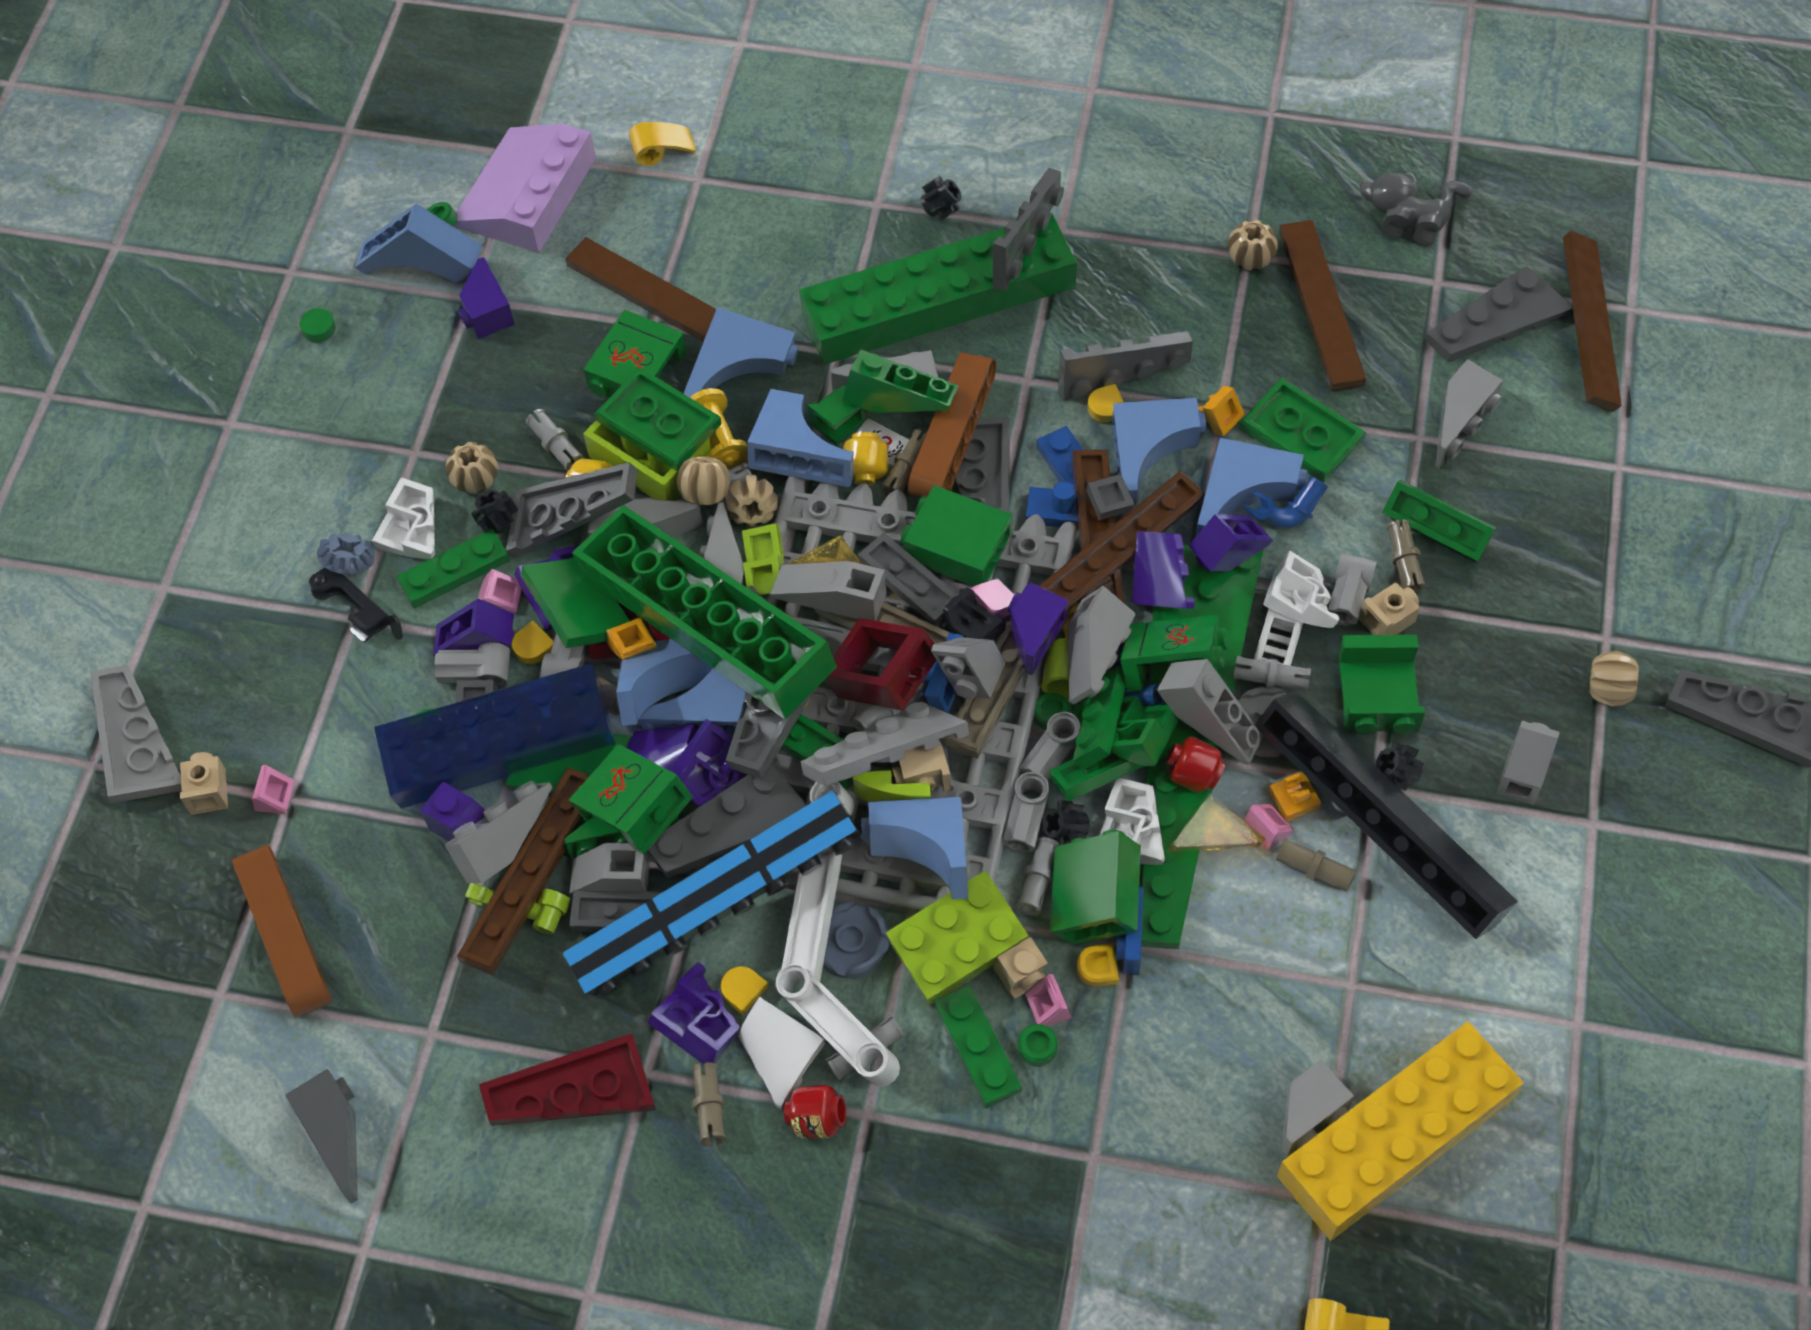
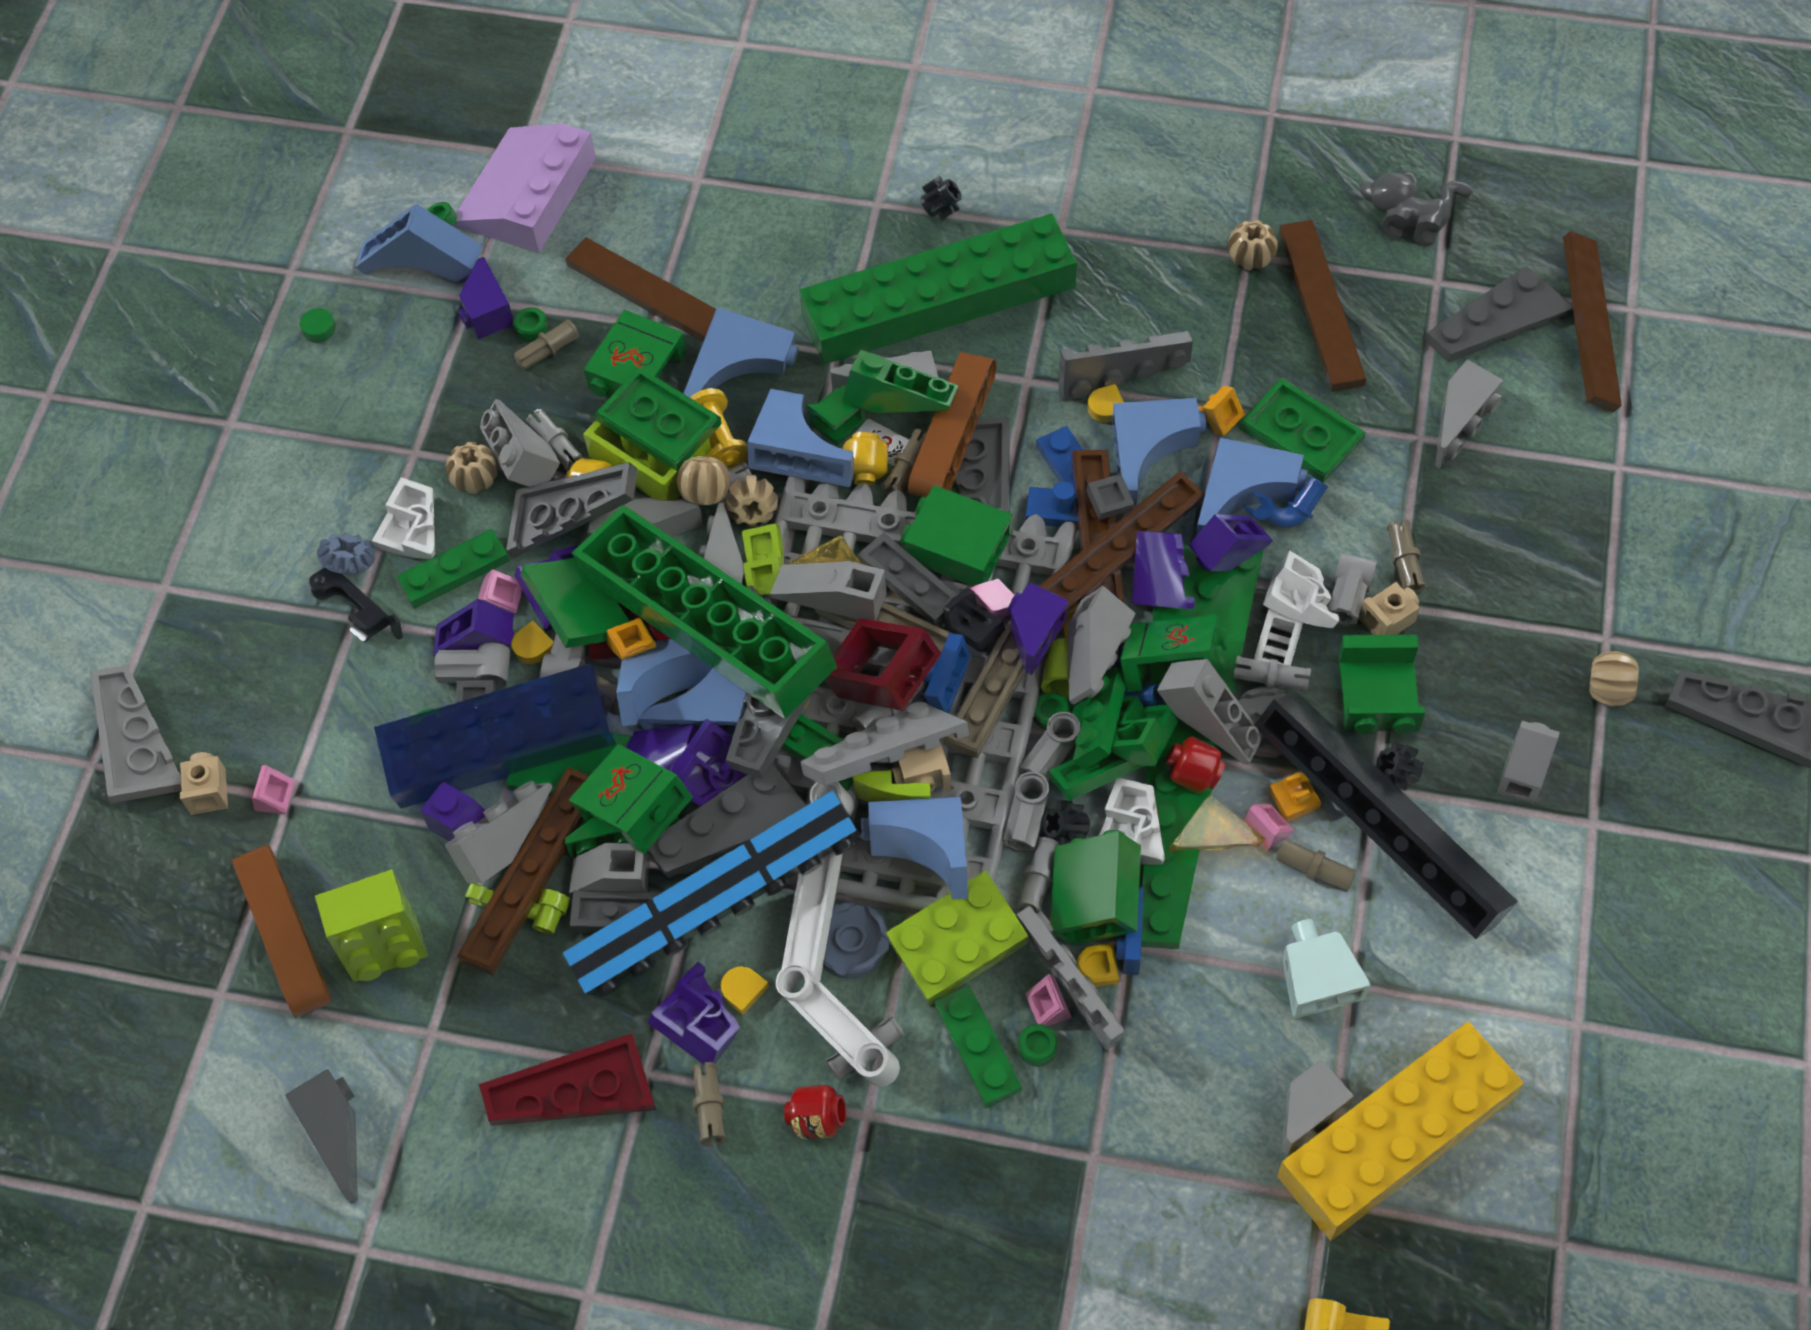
(371, 926): none -> lime brick
(494, 511): black gear -> none
(517, 447): none -> light grey slope
(530, 323): none -> green tile
(546, 344): none -> dark tan axle
(652, 138): yellow panel -> none
(778, 1049): white slope -> none
(970, 665): light grey slope -> none
(1020, 967): tan brick -> none
(1022, 233): dark grey wing -> none
(1078, 988): none -> light grey wing
(1321, 971): none -> light aqua torso
(1439, 520): green plate -> none

